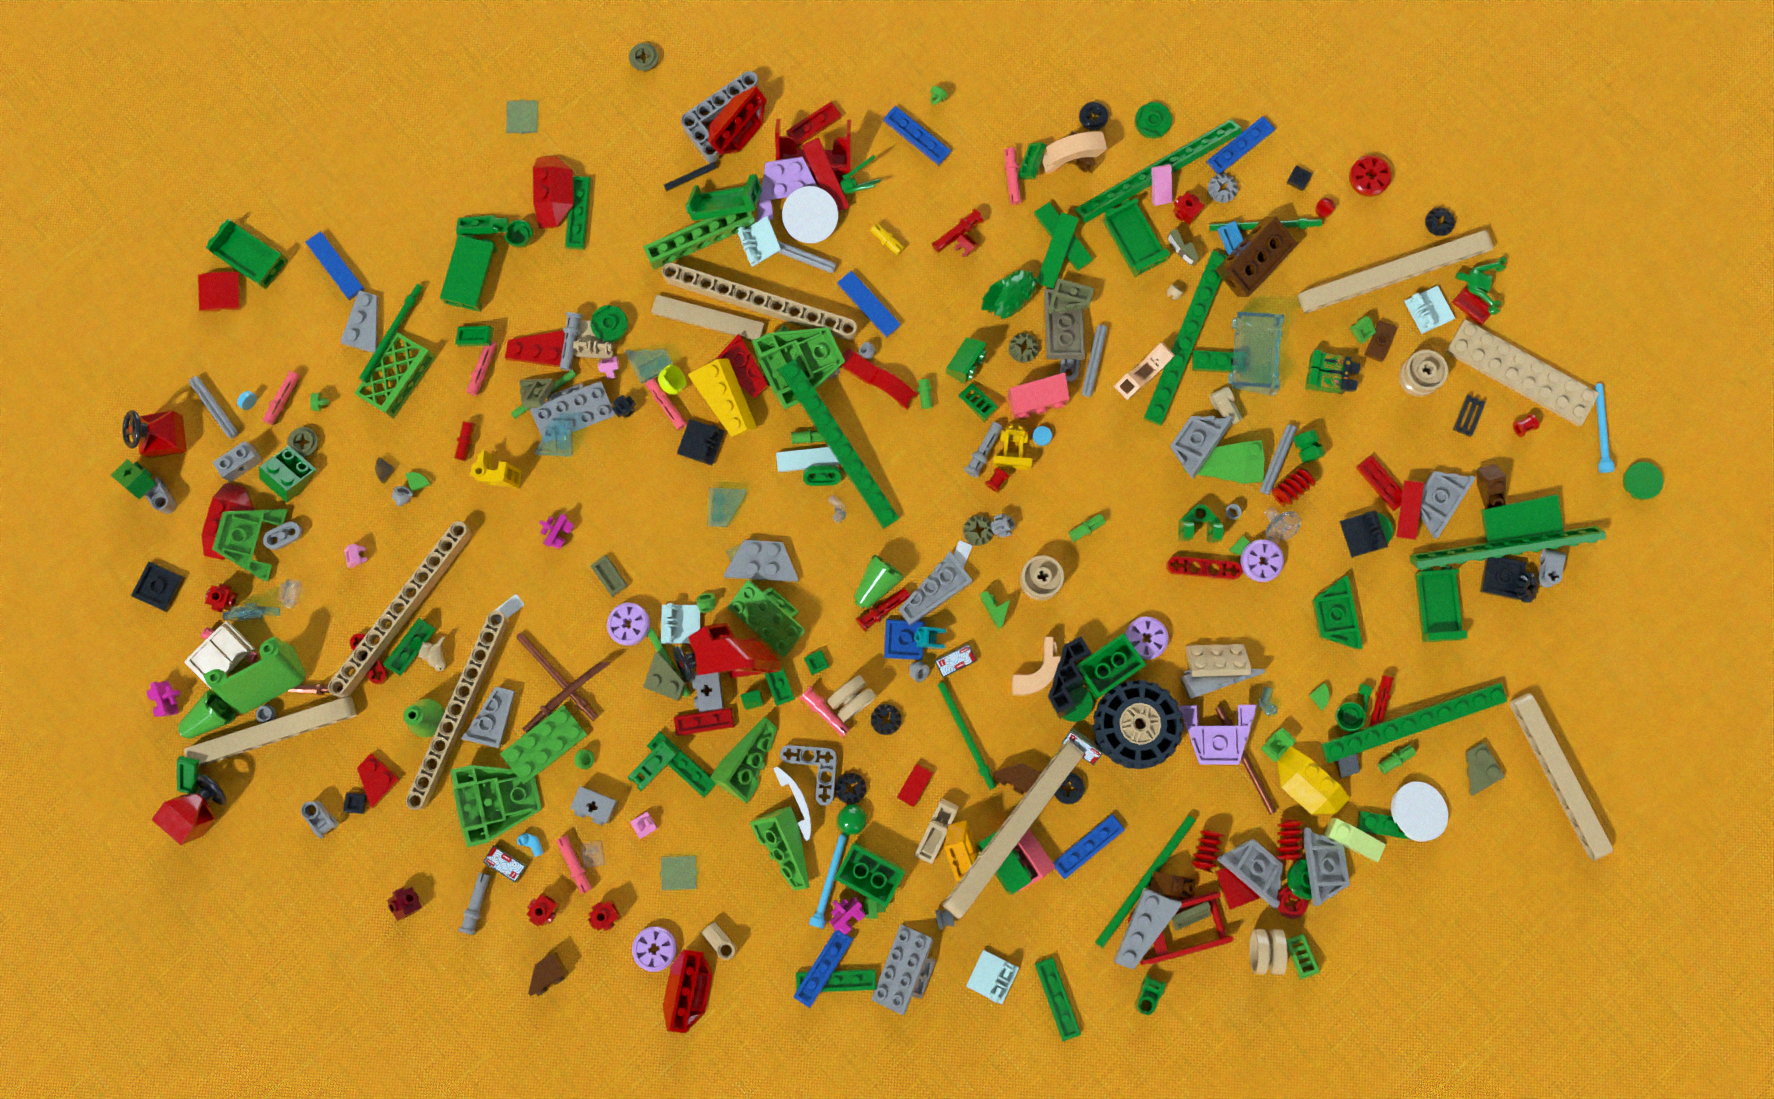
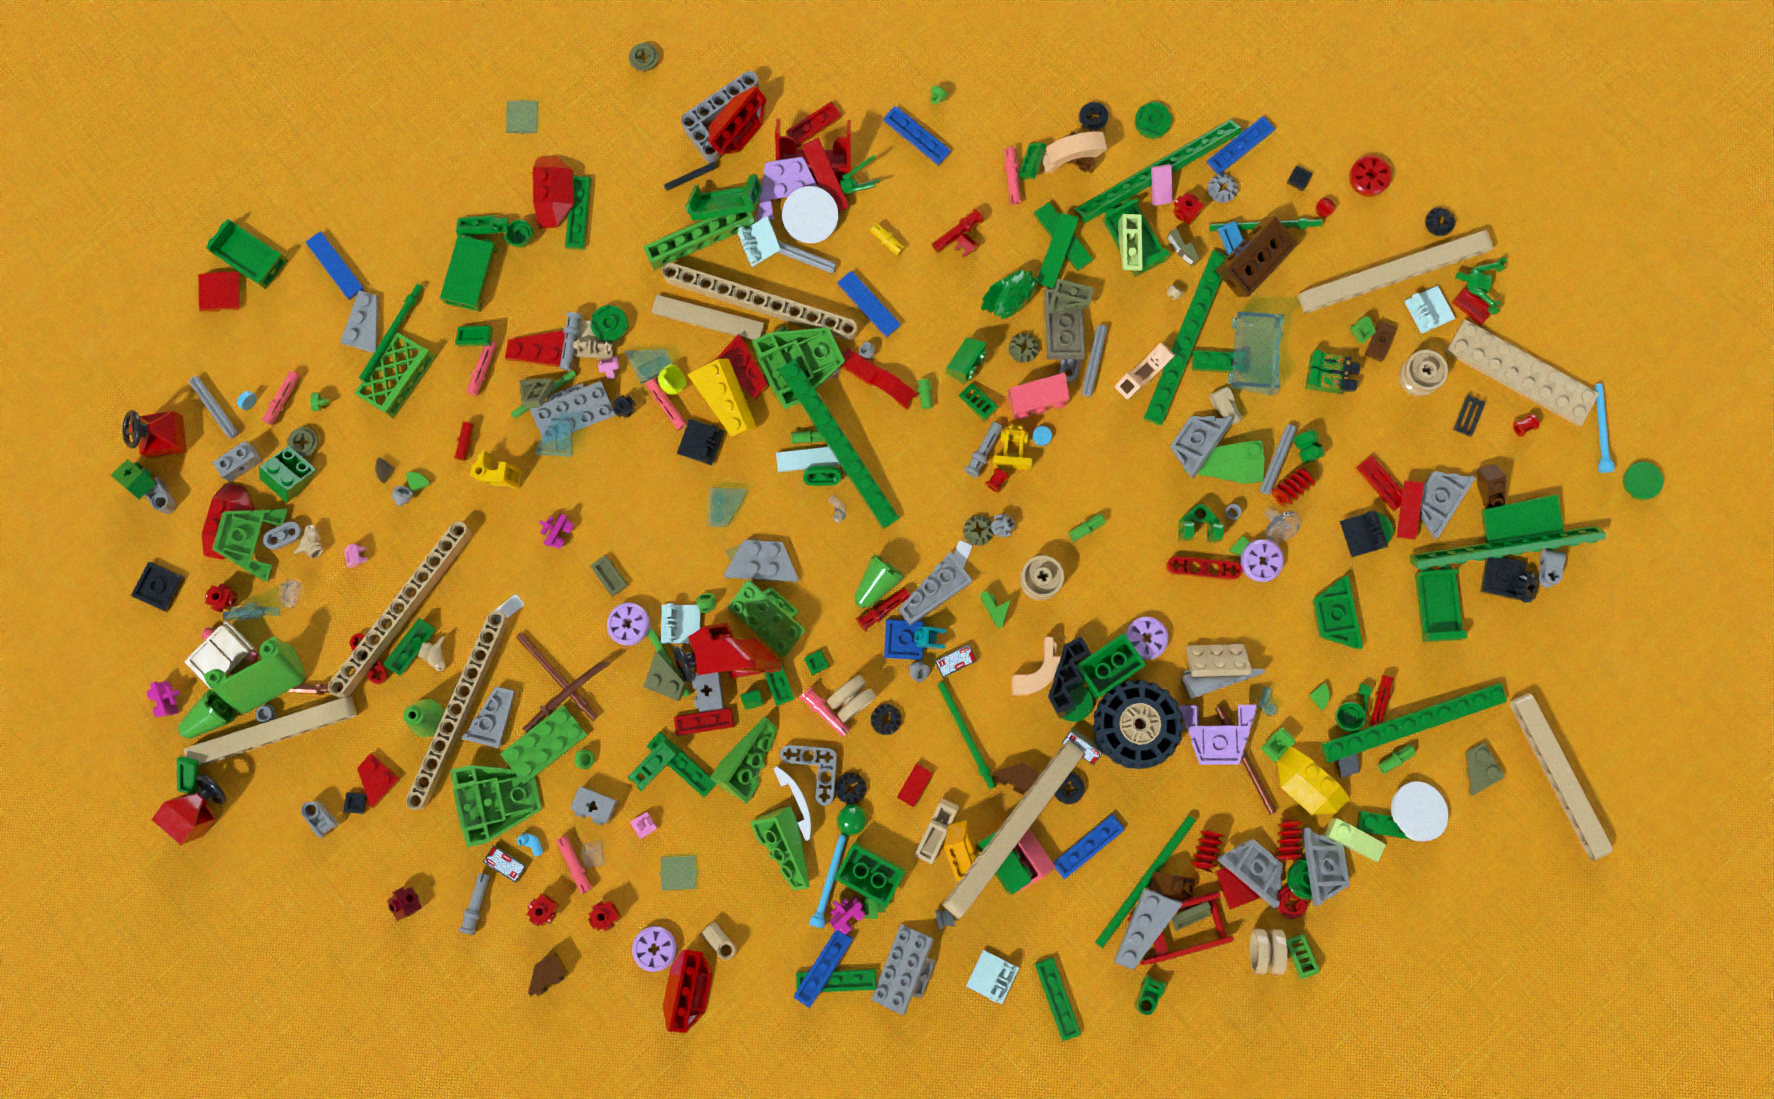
(310, 543): none -> tan animal
(1130, 241): none -> yellowish green slope

